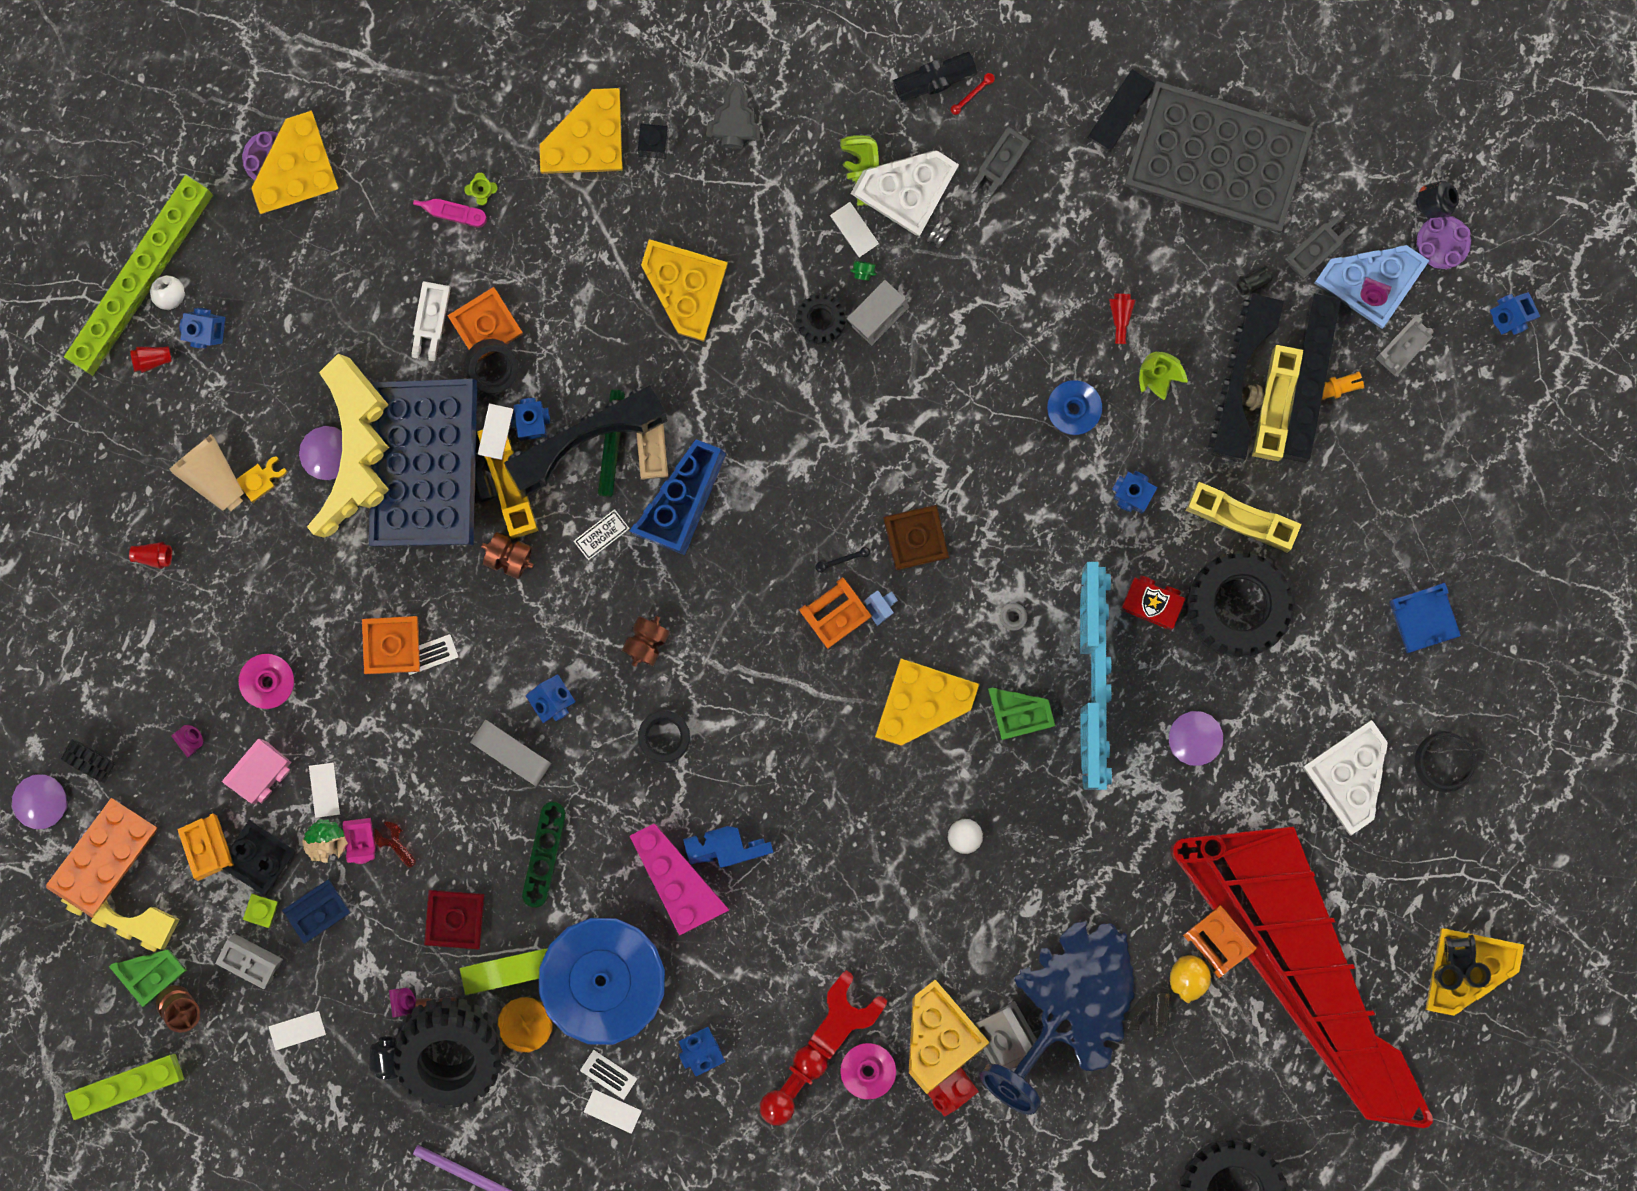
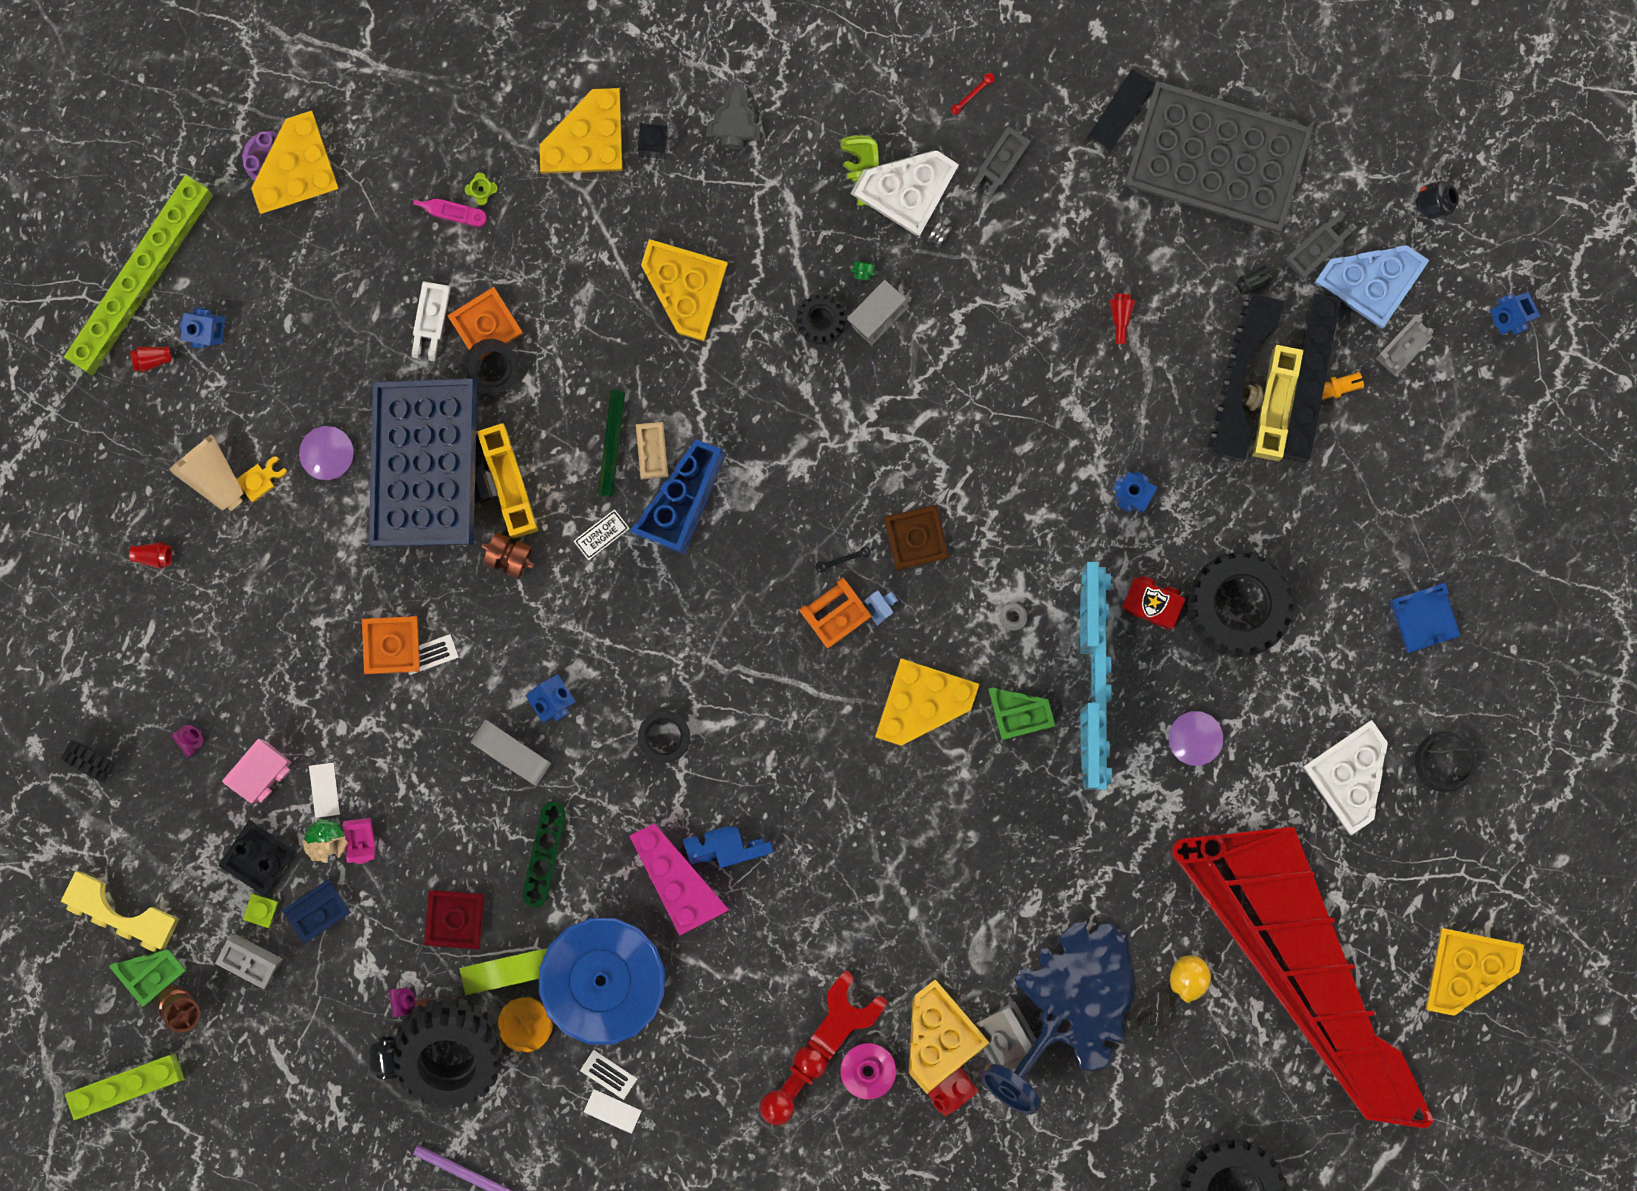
(39, 801): medium lavender dish -> none
(101, 857): orange plate -> none
(167, 292): white piece -> none
(205, 847): light orange plate -> none
(256, 671): dark pink dish -> none
(297, 1030): white sticker -> none
(361, 446): light yellow arch -> none
(395, 843): clear red bar -> none
(495, 431): white sticker -> none
(530, 429): blue brick -> none
(634, 414): black arch -> none
(645, 641): copper wheel -> none
(700, 1052): blue brick -> none
(854, 229): white sticker -> none
(935, 77): black piece -> none
(965, 836): white piece -> none
(1084, 397): blue dish -> none
(1158, 371): lime piece -> none
(1225, 936): orange plate -> none
(1244, 519): light yellow arch -> none
(1374, 292): magenta plate -> none
(1444, 242): medium lavender dish -> none
(1461, 964): black piece -> none

